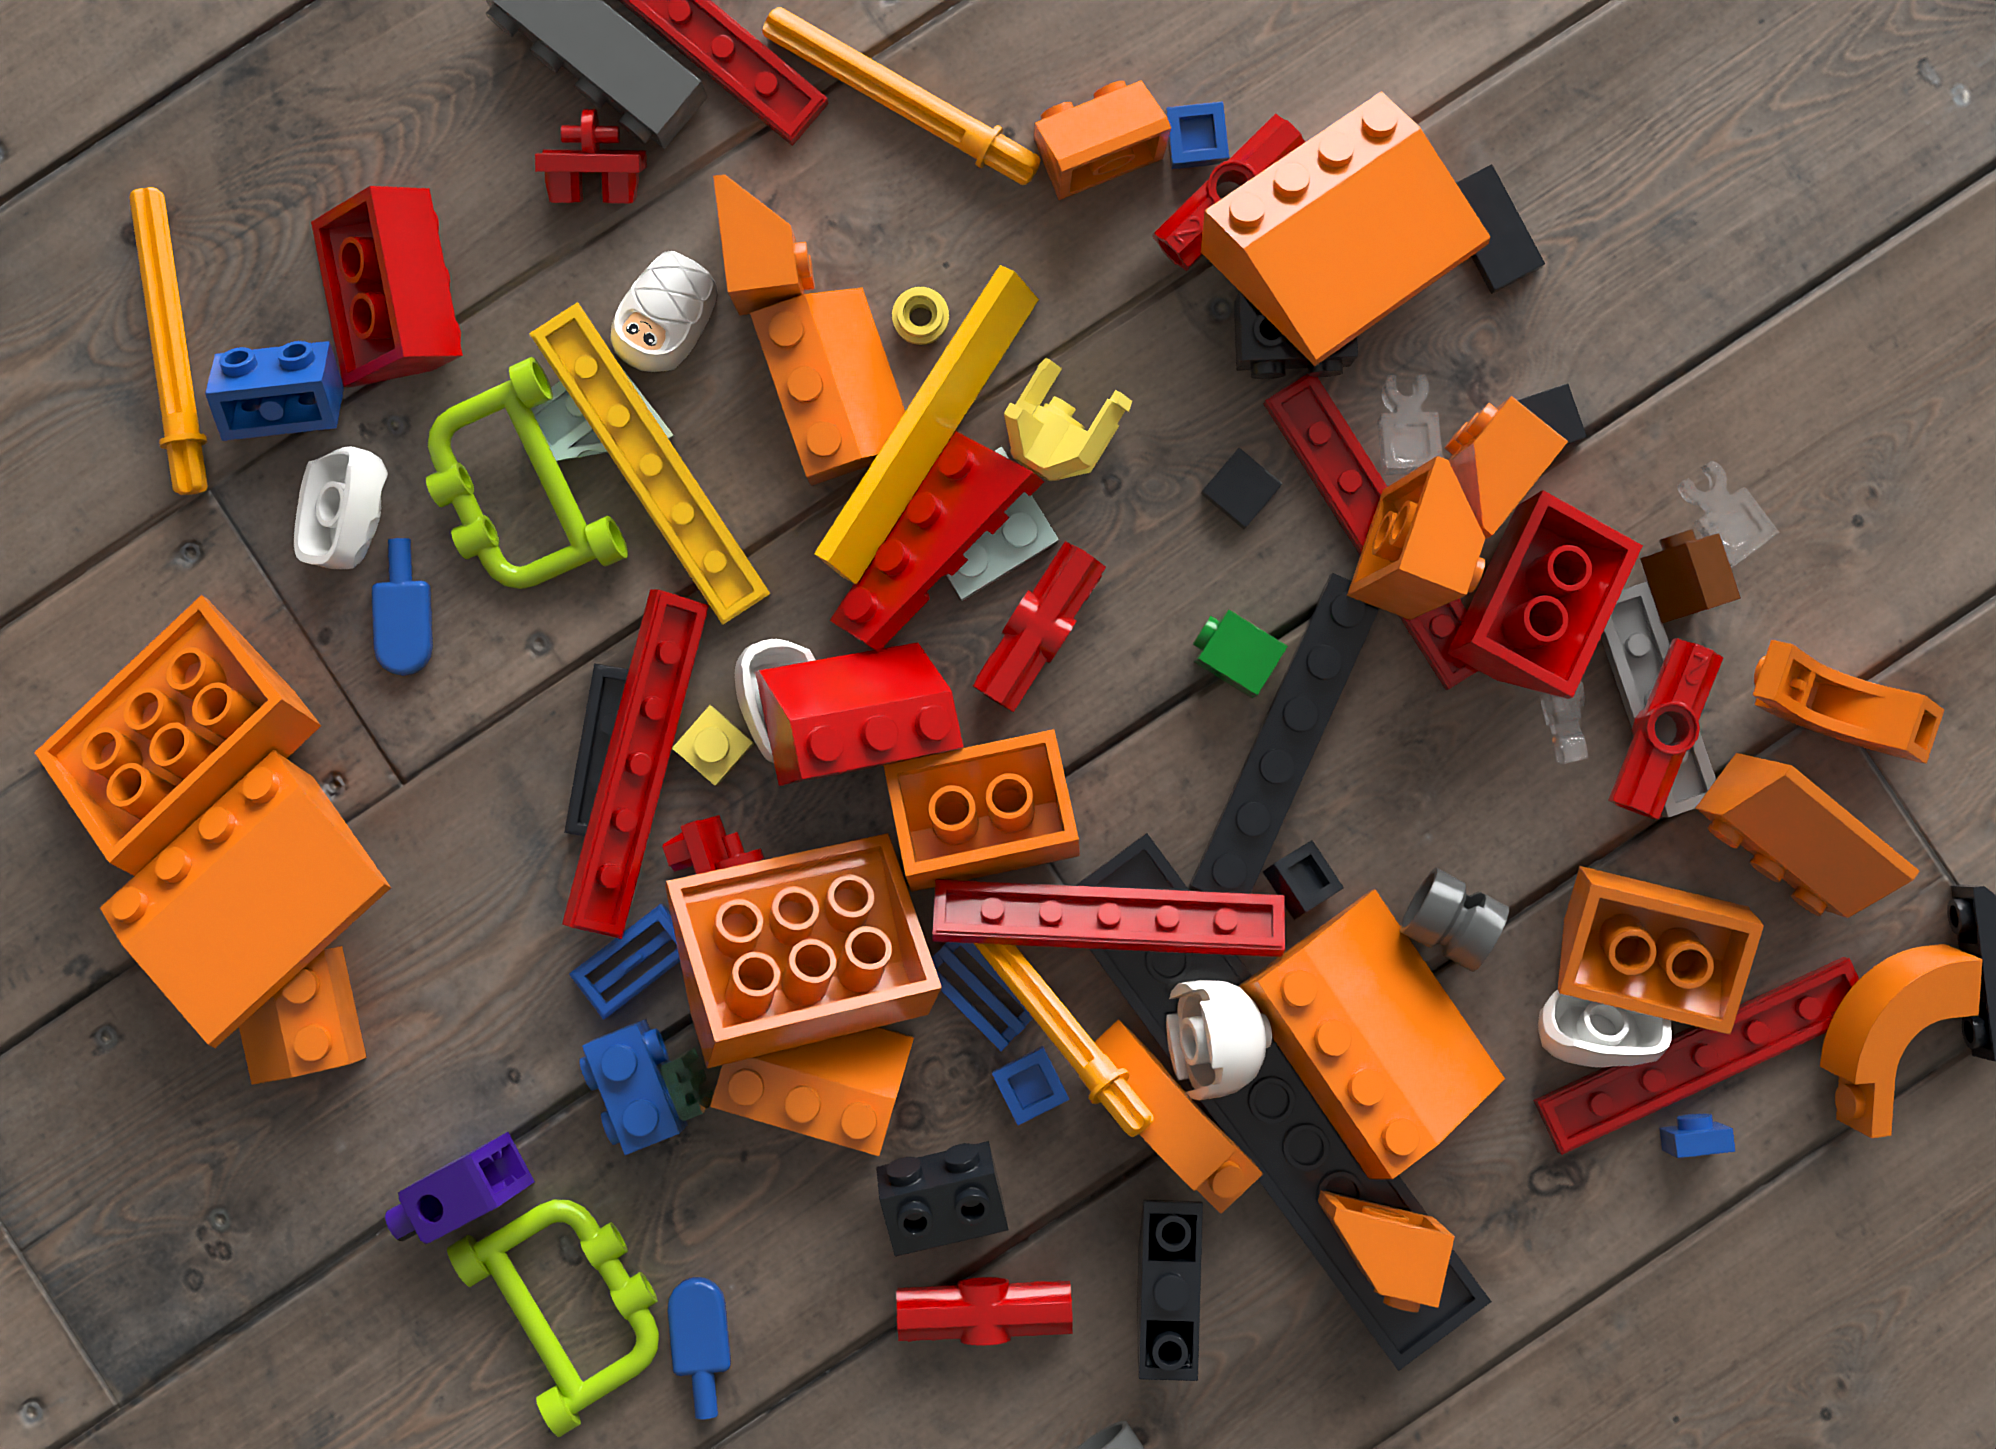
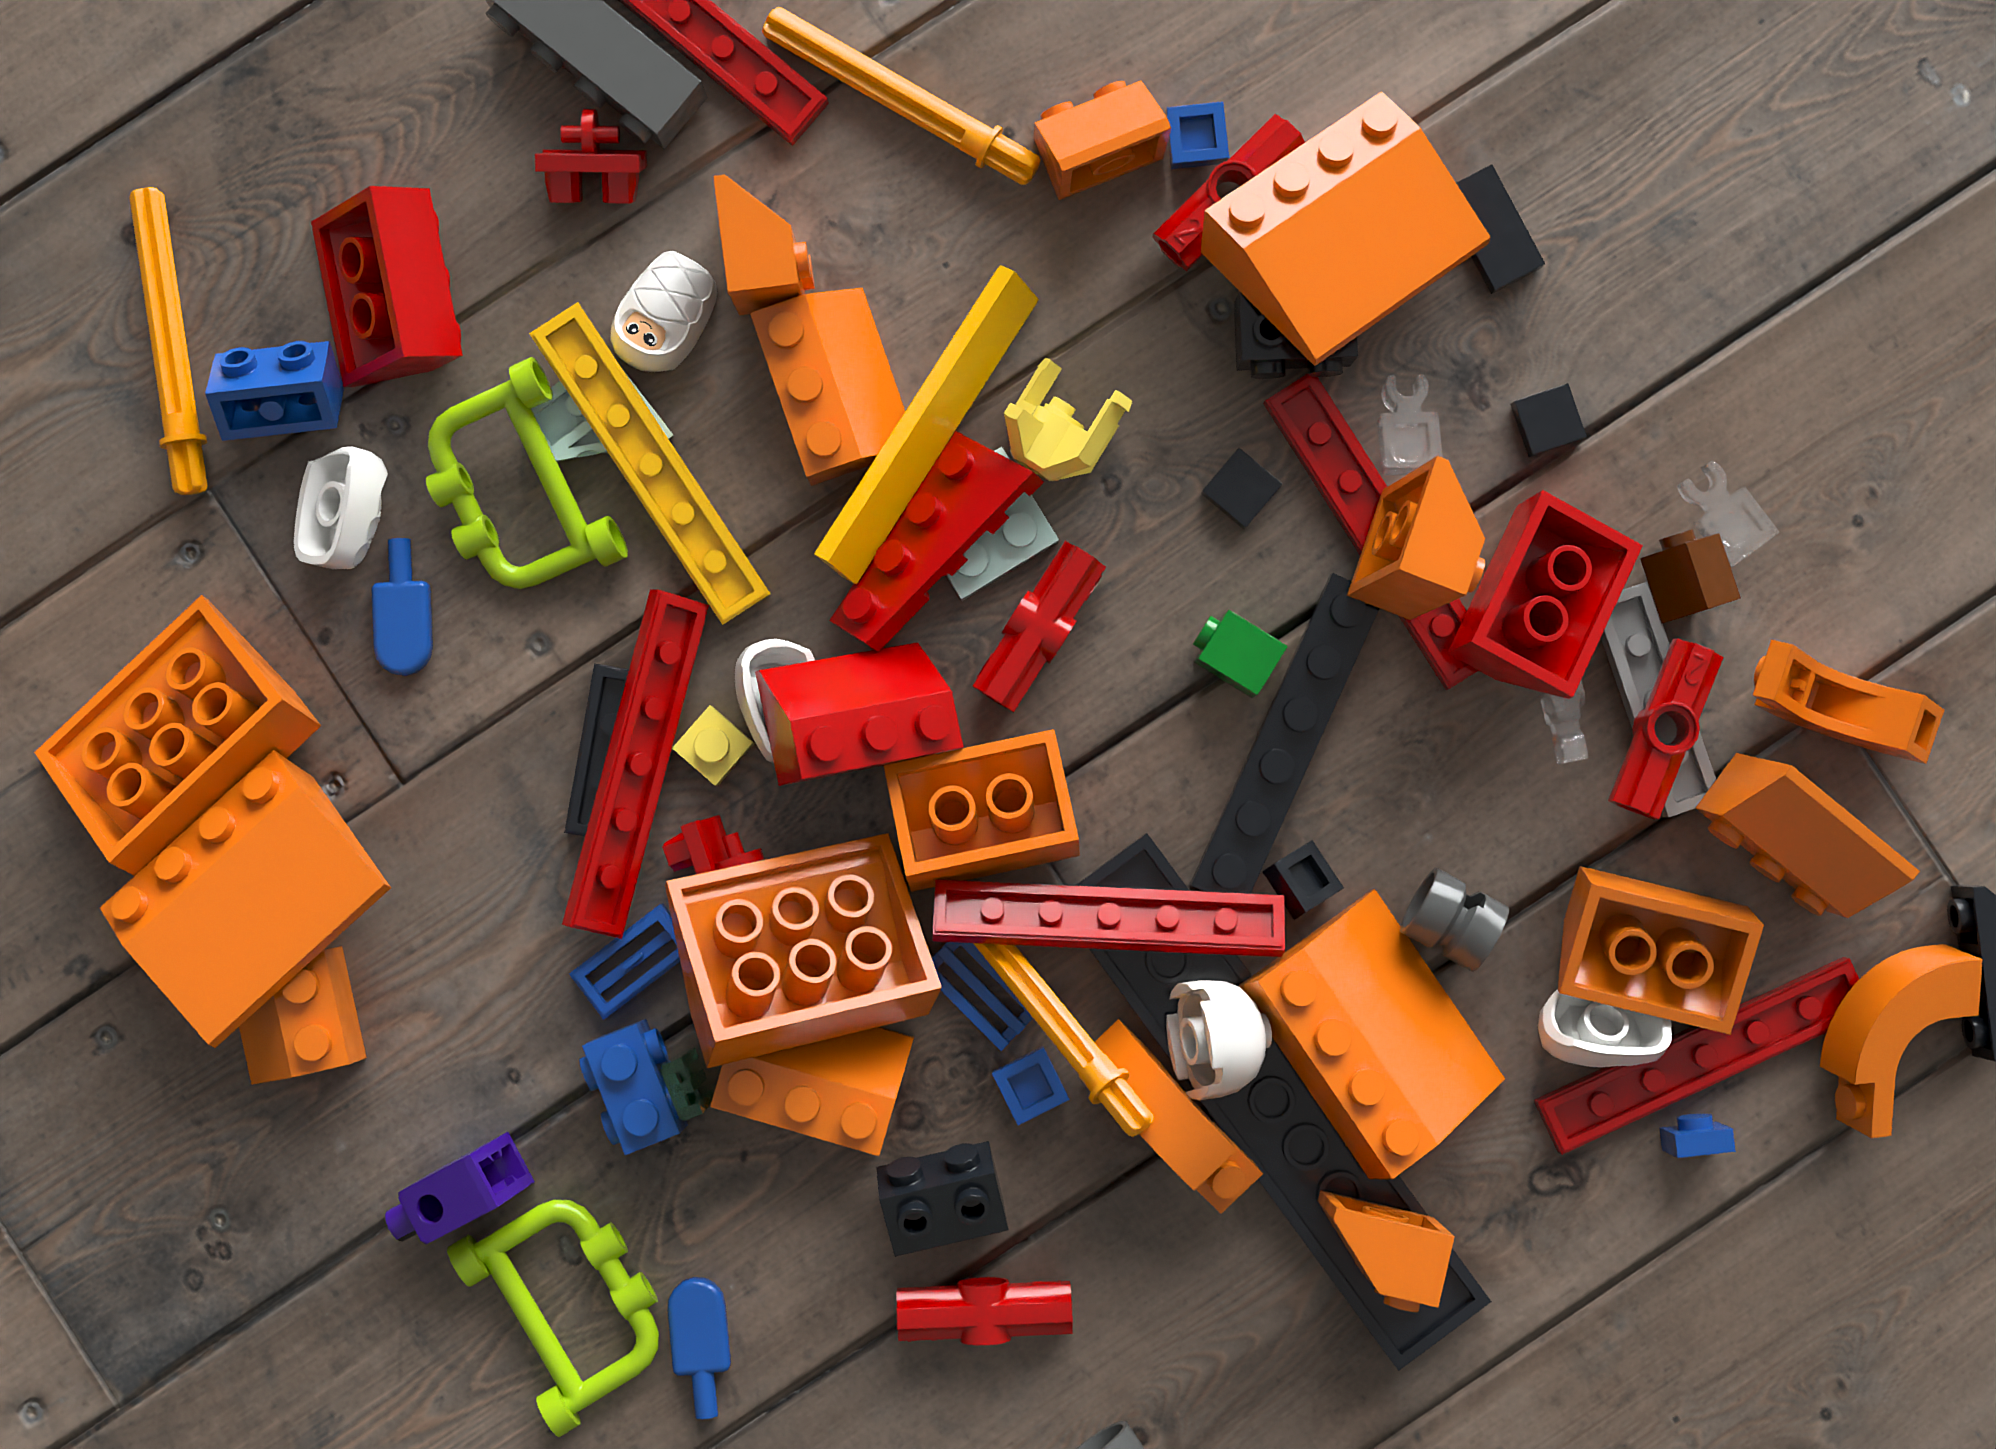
(920, 298): light yellow plate -> none
(1169, 1290): black slope -> none
(1500, 459): orange slope -> none

